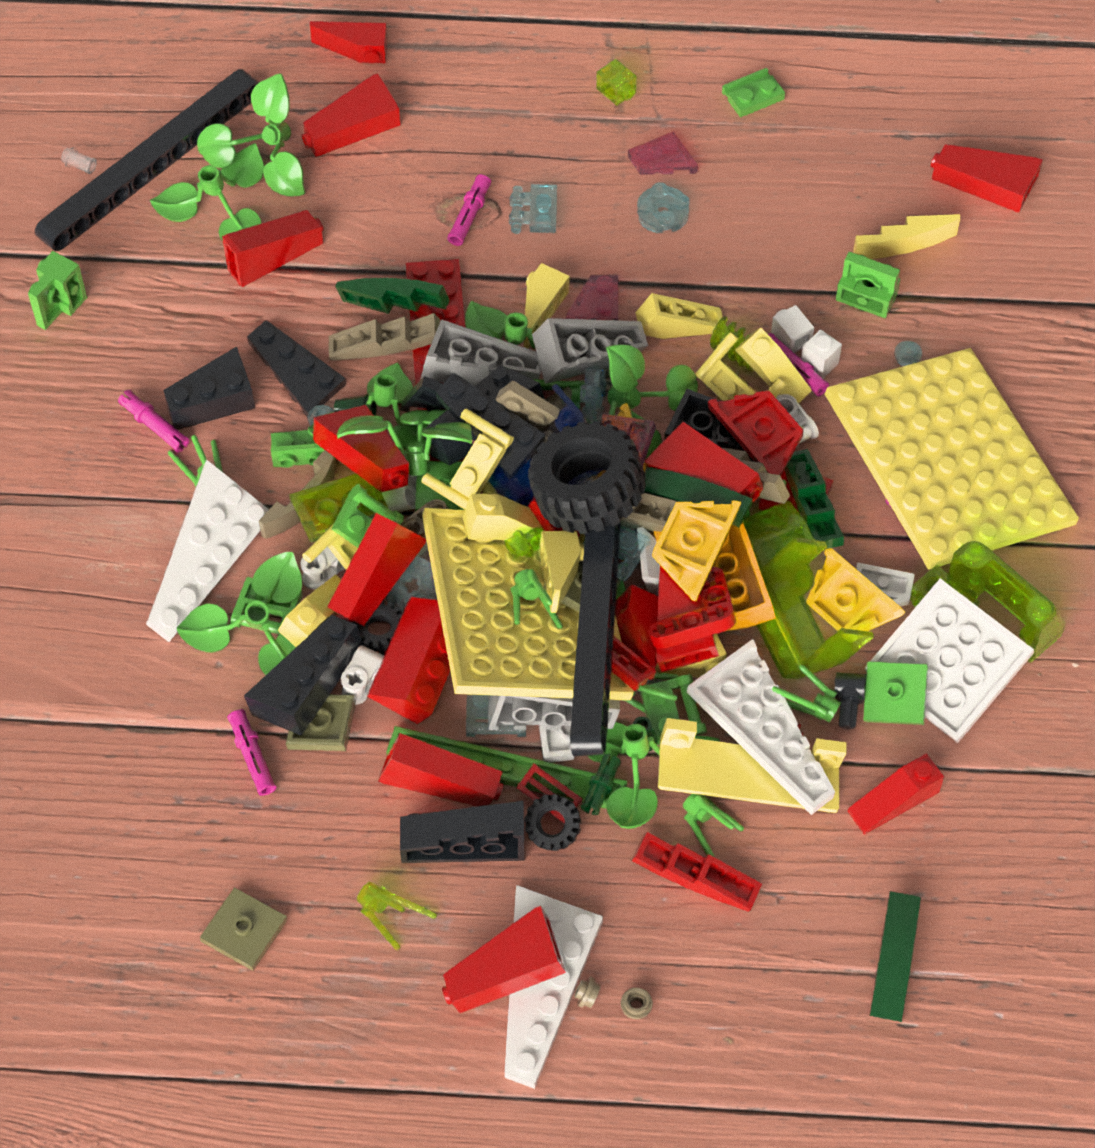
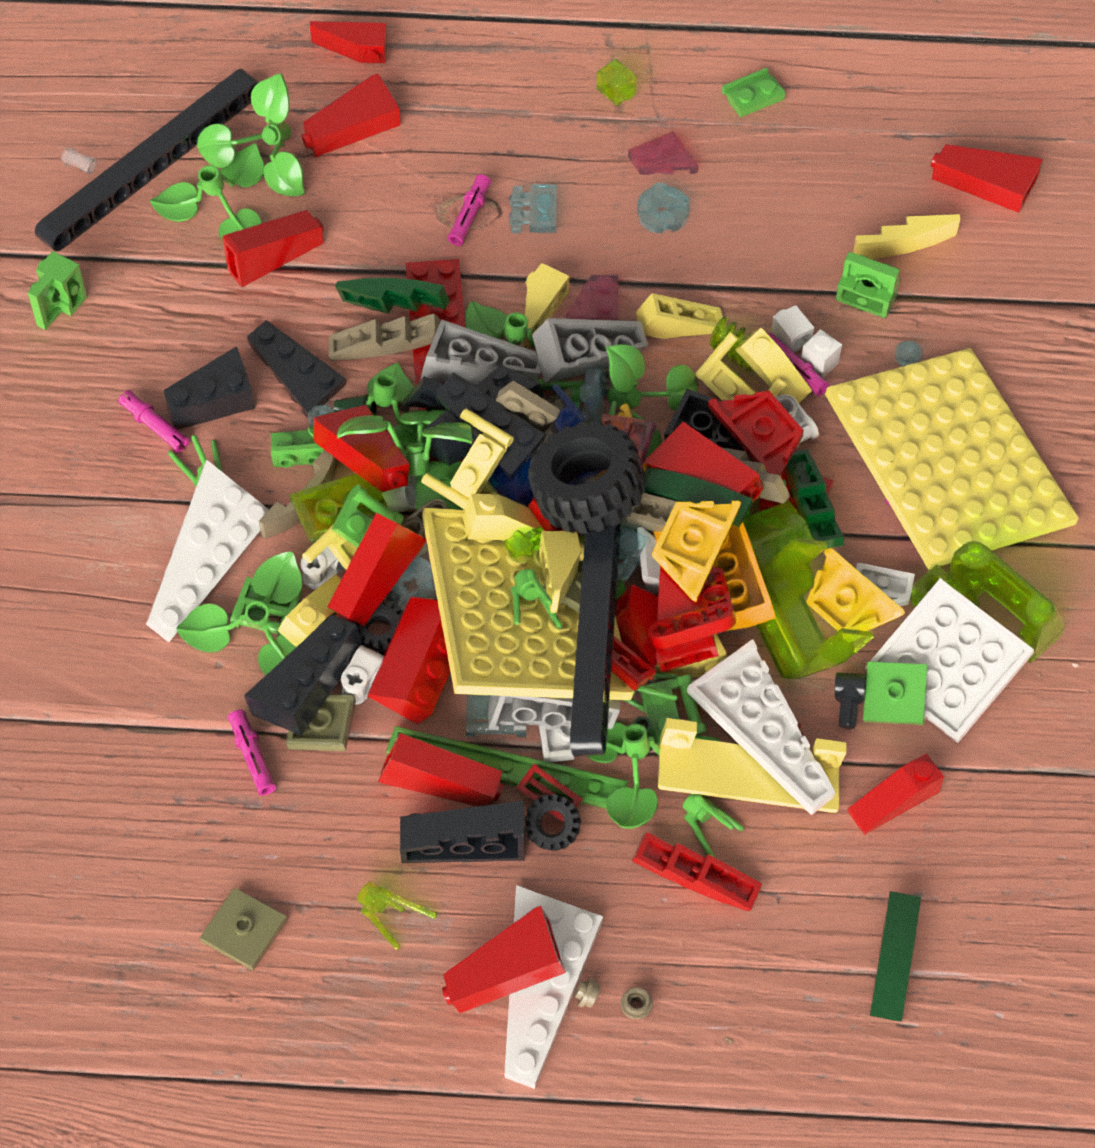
(601, 784): dark green pin -> none
(822, 707): bright green plant -> none

